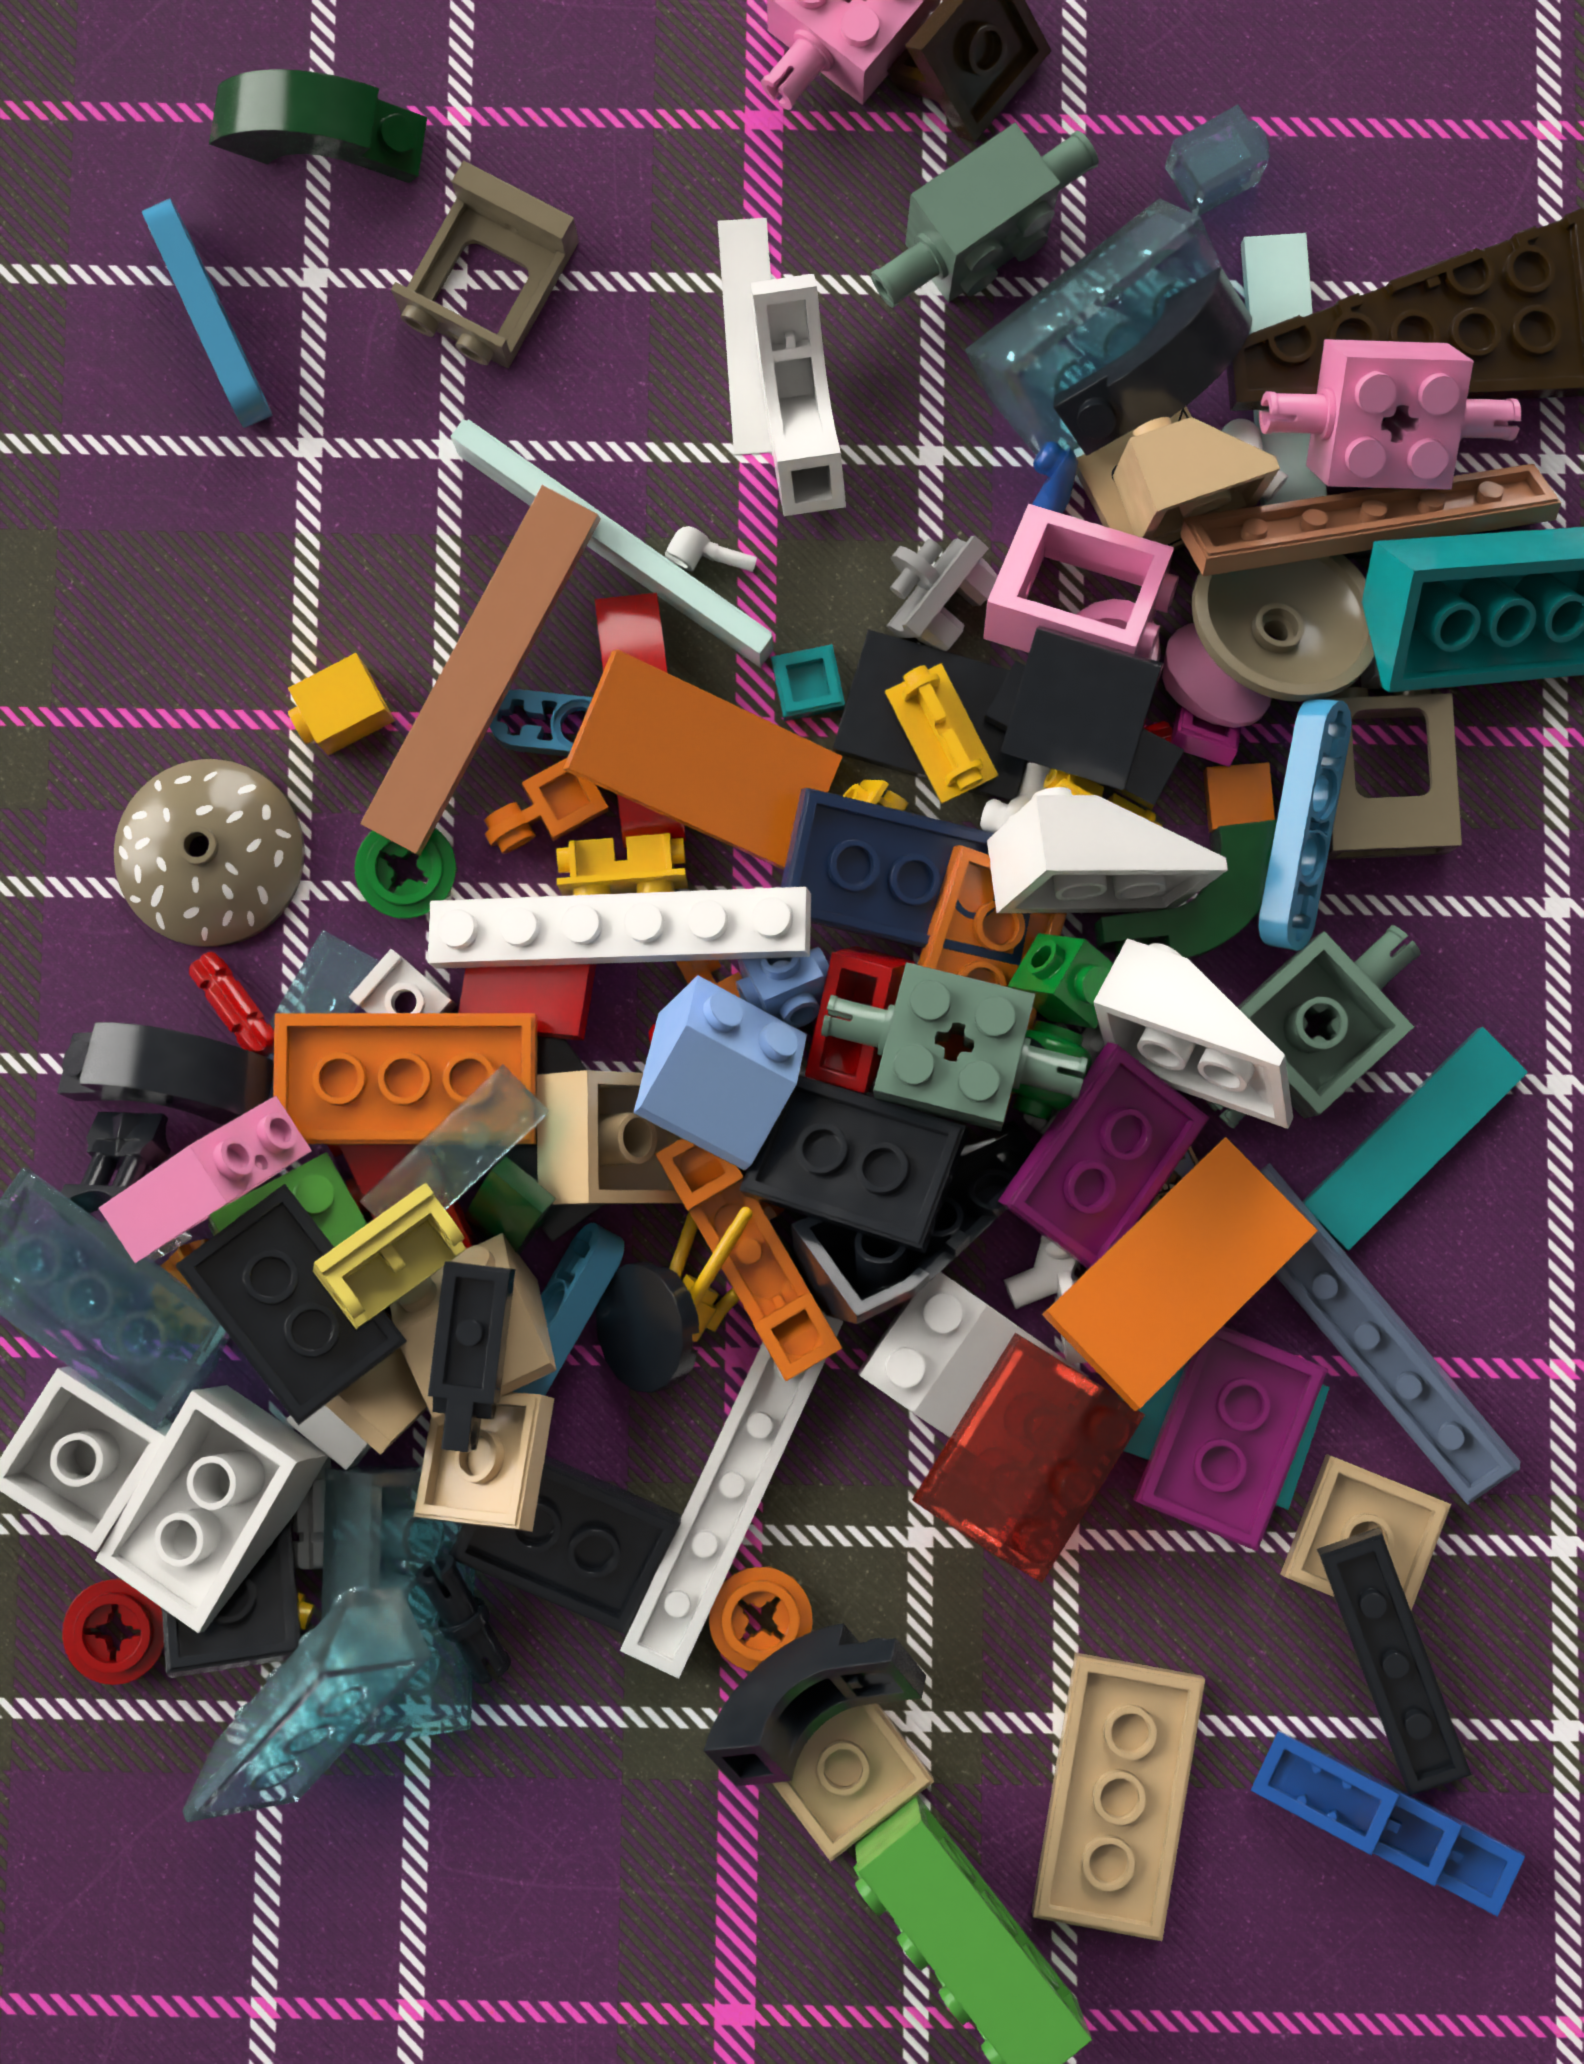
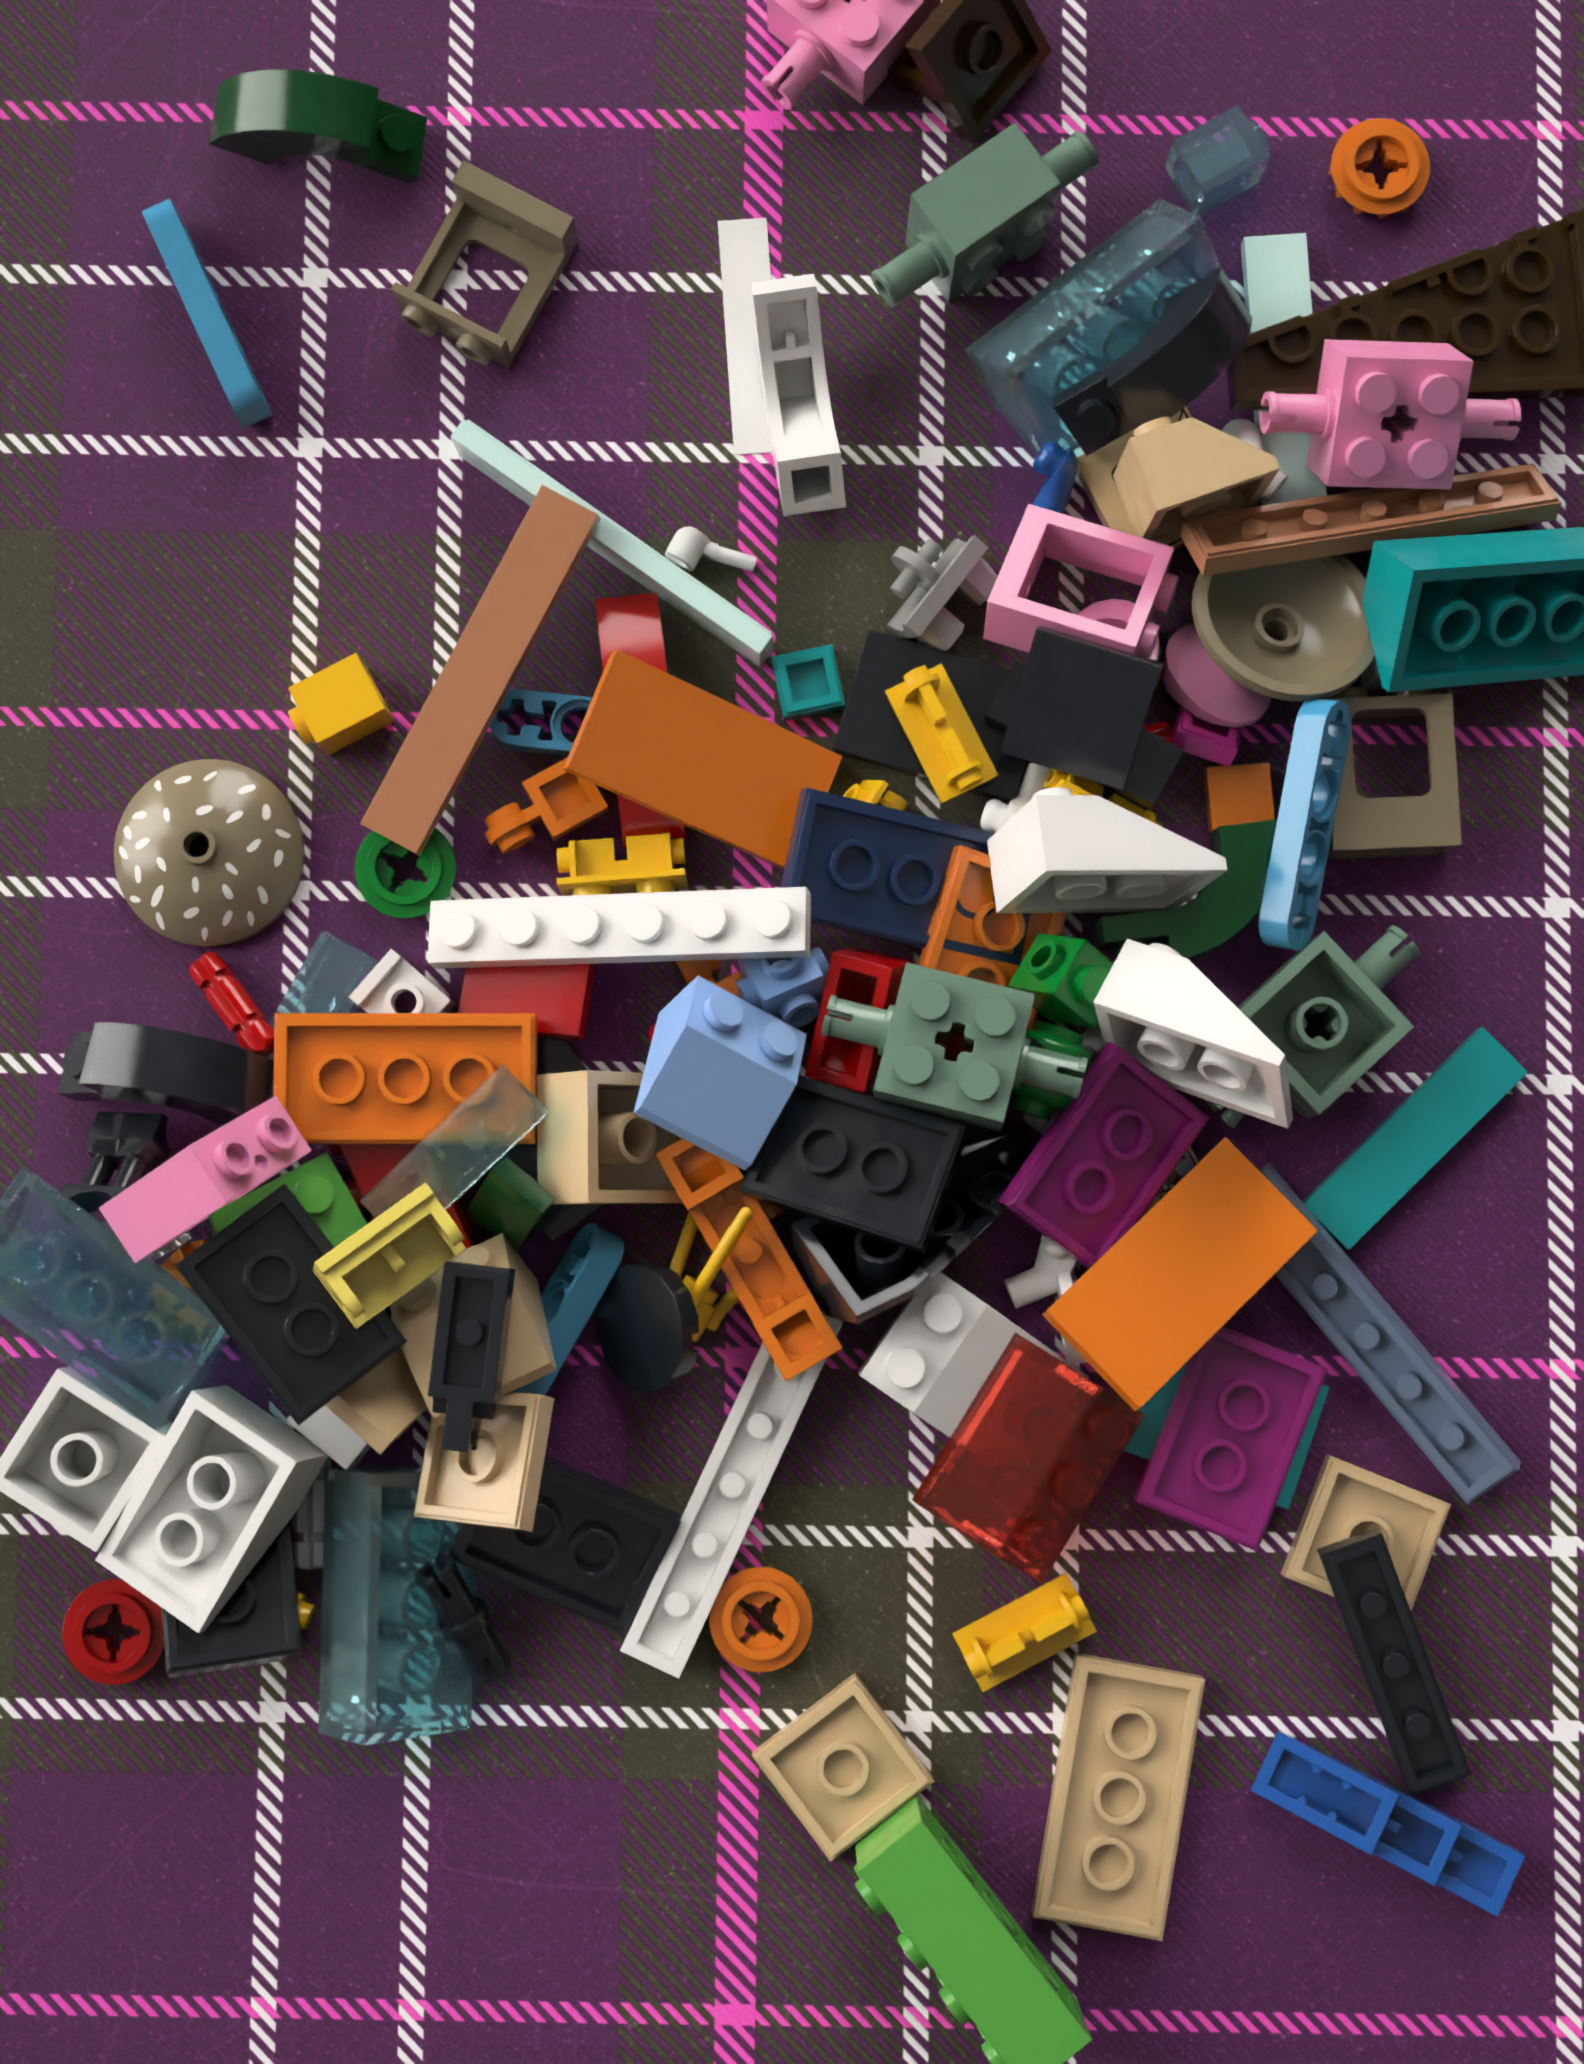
(312, 1705): clear light blue slope -> none
(800, 1690): black arch -> none
(1024, 1632): none -> yellow hinge
(1398, 149): none -> orange gear

